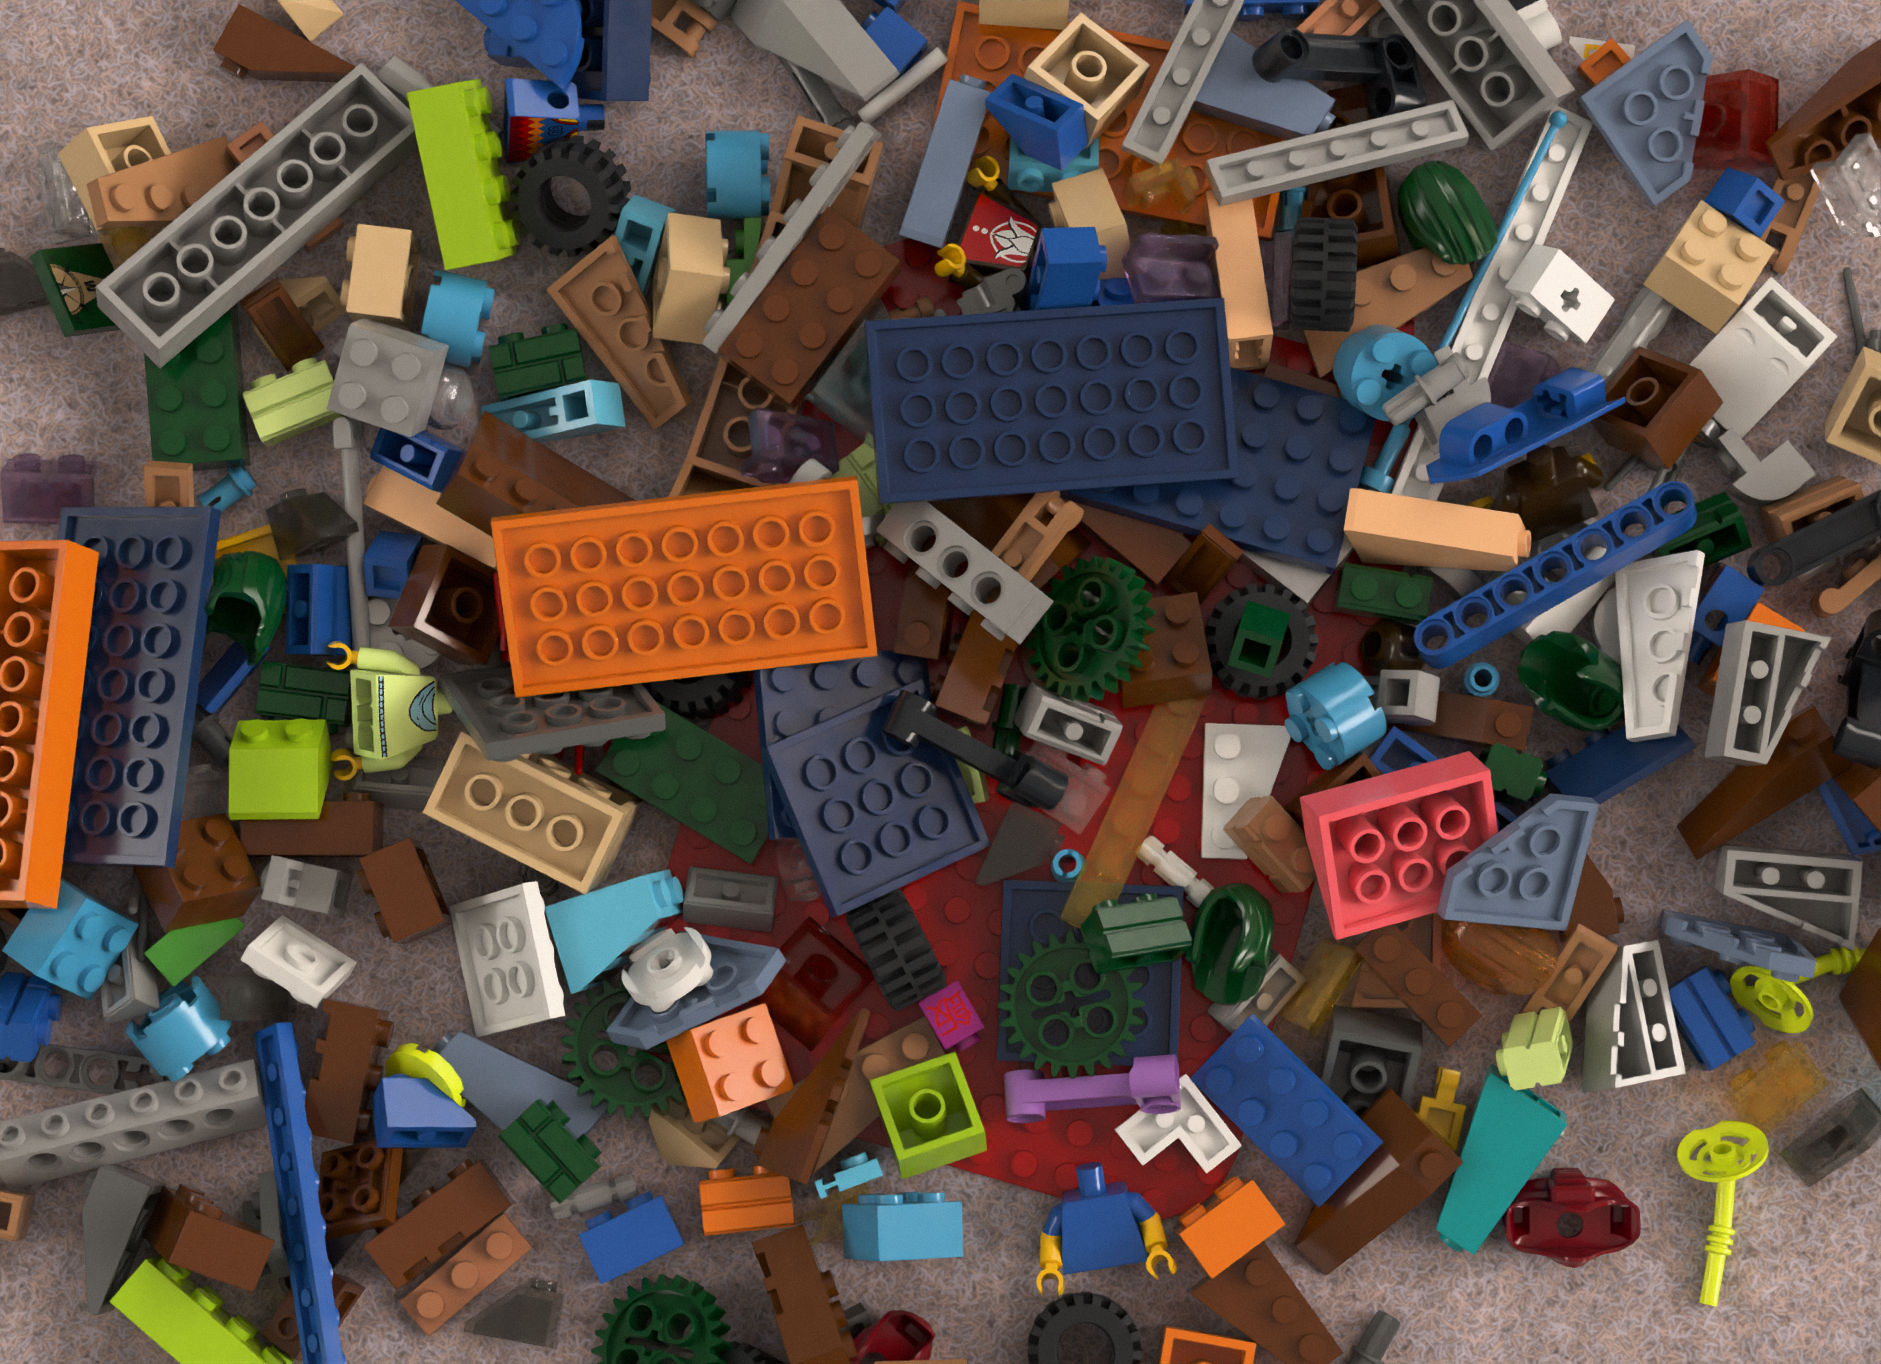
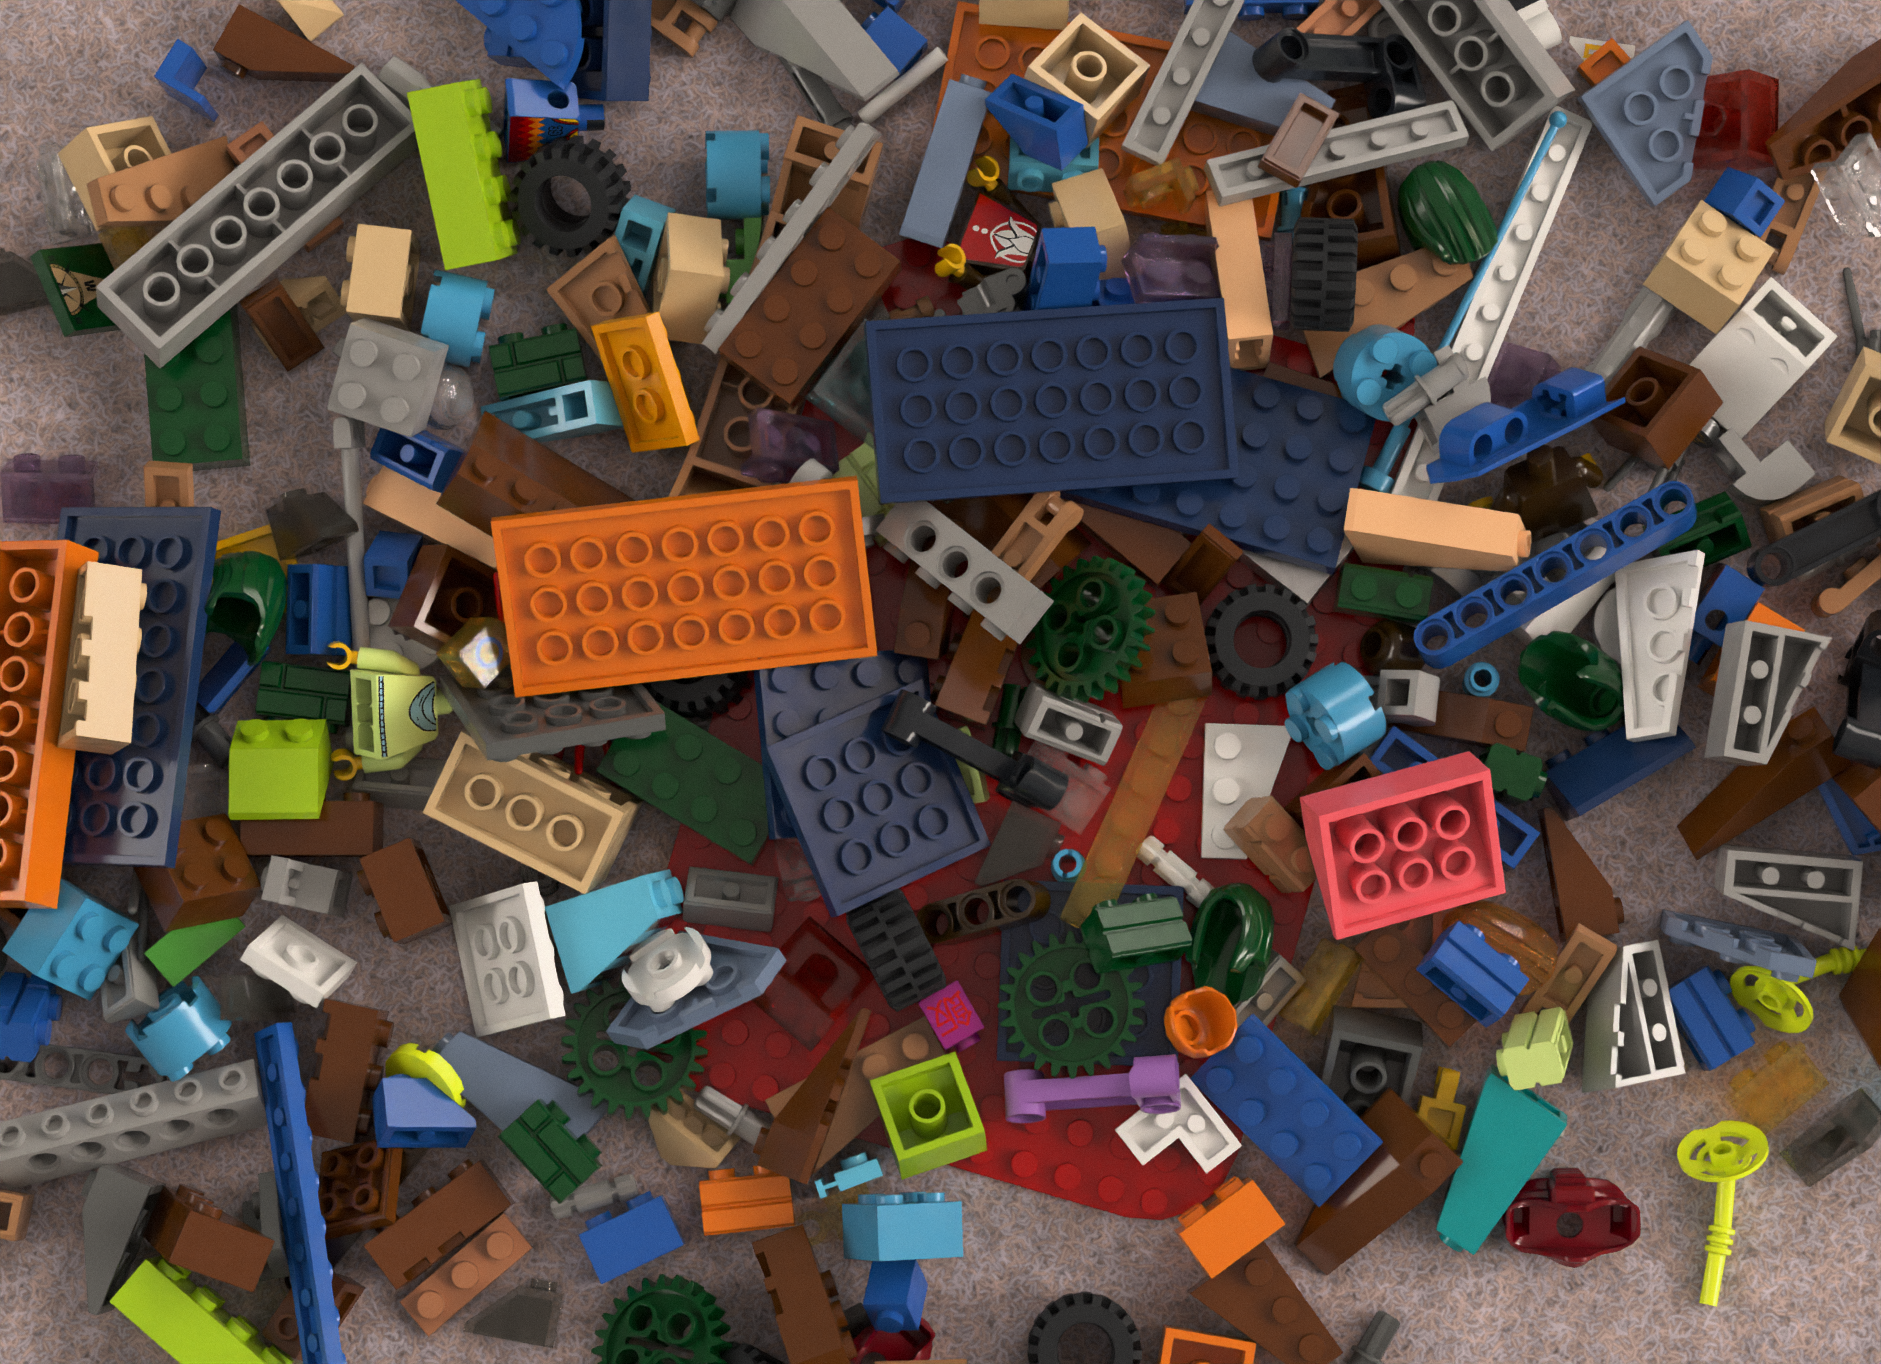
(102, 659): none -> tan wedge
(181, 74): none -> blue panel
(230, 488): dark azure pin -> none
(293, 402): yellowish green brick -> none
(477, 652): none -> clear yellow brick
(645, 382): none -> light orange plate
(730, 1063): orange brick -> none
(895, 1295): none -> blue brick
(1003, 911): none -> dark brown beam
(1100, 1229): blue torso -> none
(1200, 1022): none -> orange hair
(1259, 639): dark green brick -> none
(1298, 140): none -> tile
(1473, 973): none -> blue brick
(1525, 870): sand blue plate -> none
(1559, 294): white brick -> none

